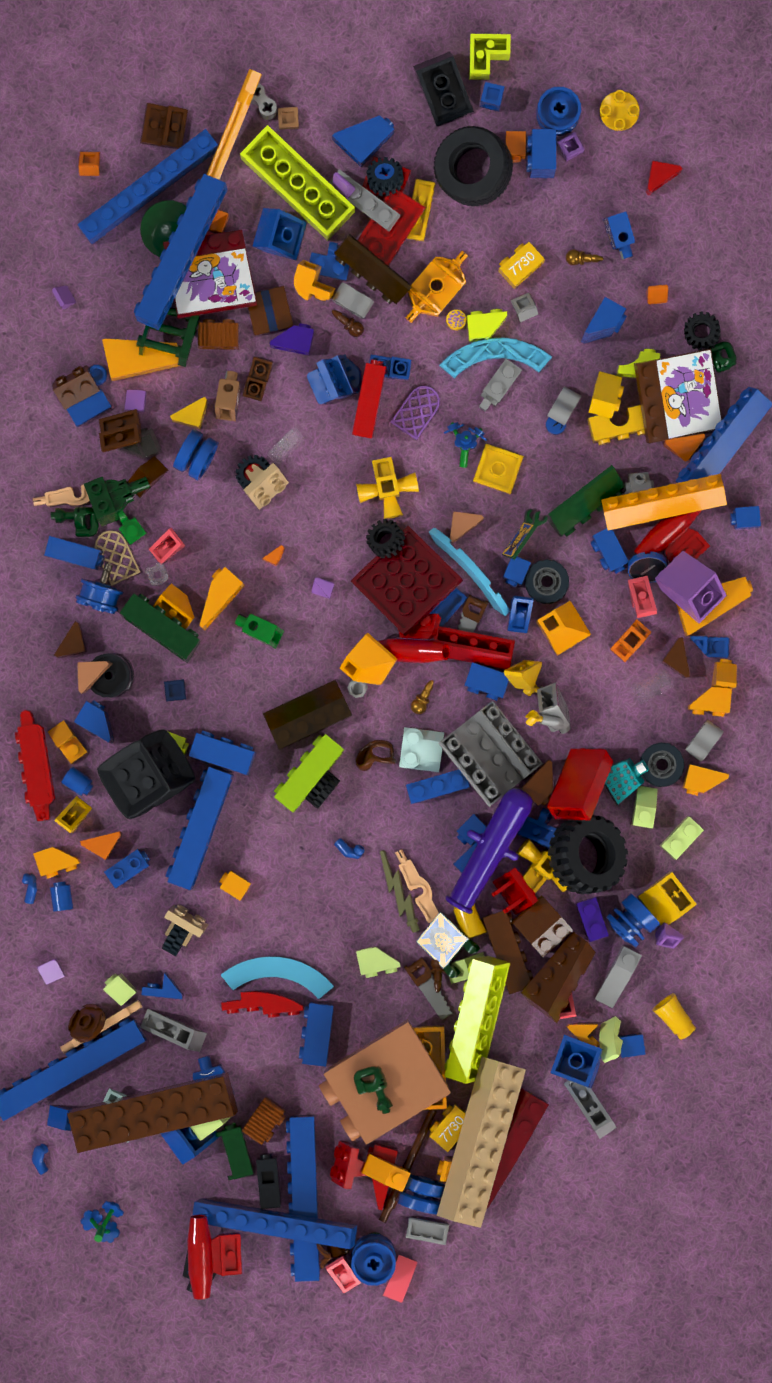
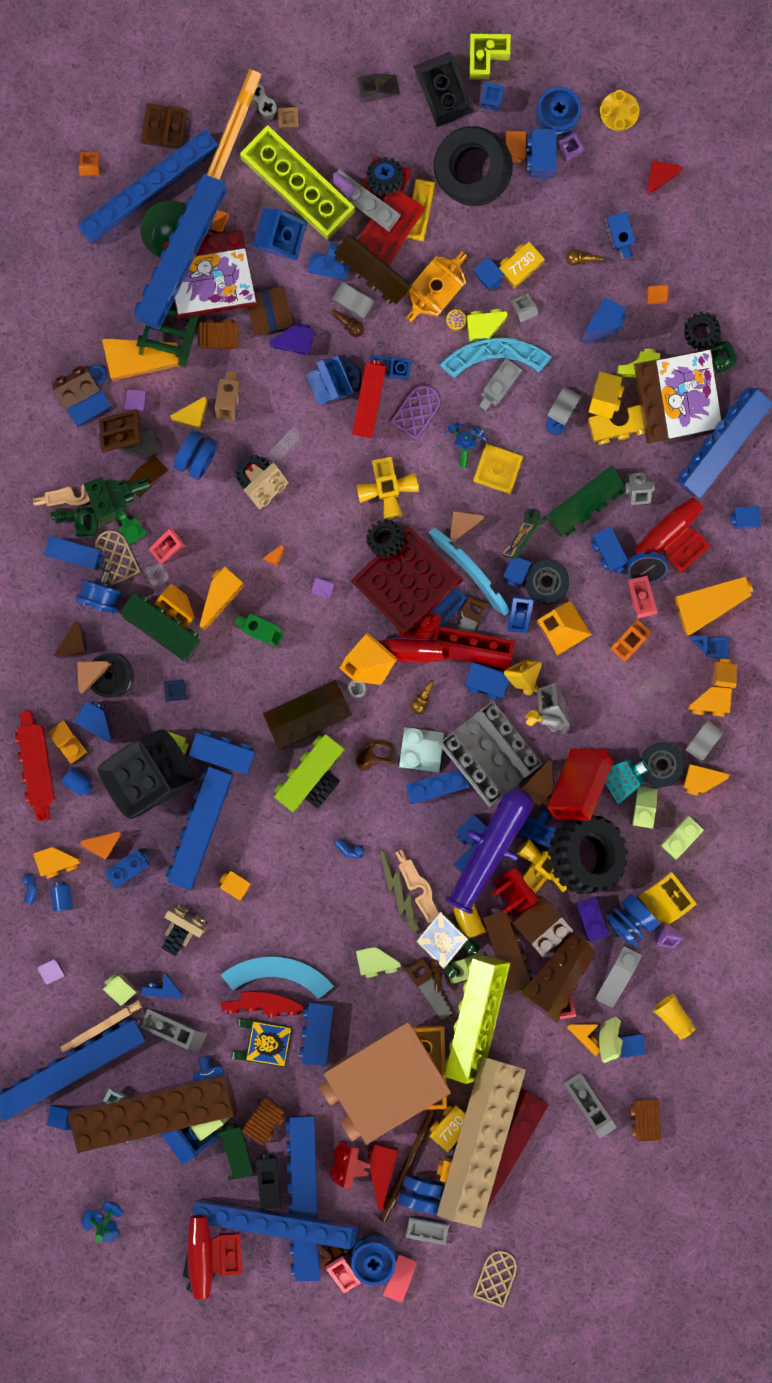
(38, 1156): blue arm -> none
(64, 296): medium lavender slope -> none
(73, 815): yellow slope -> none
(86, 1023): reddish brown tile -> none
(257, 378): reddish brown slope -> none
(266, 1043): none -> flag
(307, 282): light orange brick -> none
(364, 138): blue slope -> none
(376, 1085): dark green piece -> none
(377, 87): none -> clear smoke slope
(386, 1172): light orange slope -> none
(489, 274): none -> blue brick
(497, 1273): none -> tan window
(577, 1061): blue slope -> none
(646, 1118): none -> dark orange brick
(664, 502): light orange brick -> none
(677, 659): reddish brown slope -> none
(684, 446): orange slope -> none
(691, 586): medium lavender slope -> none

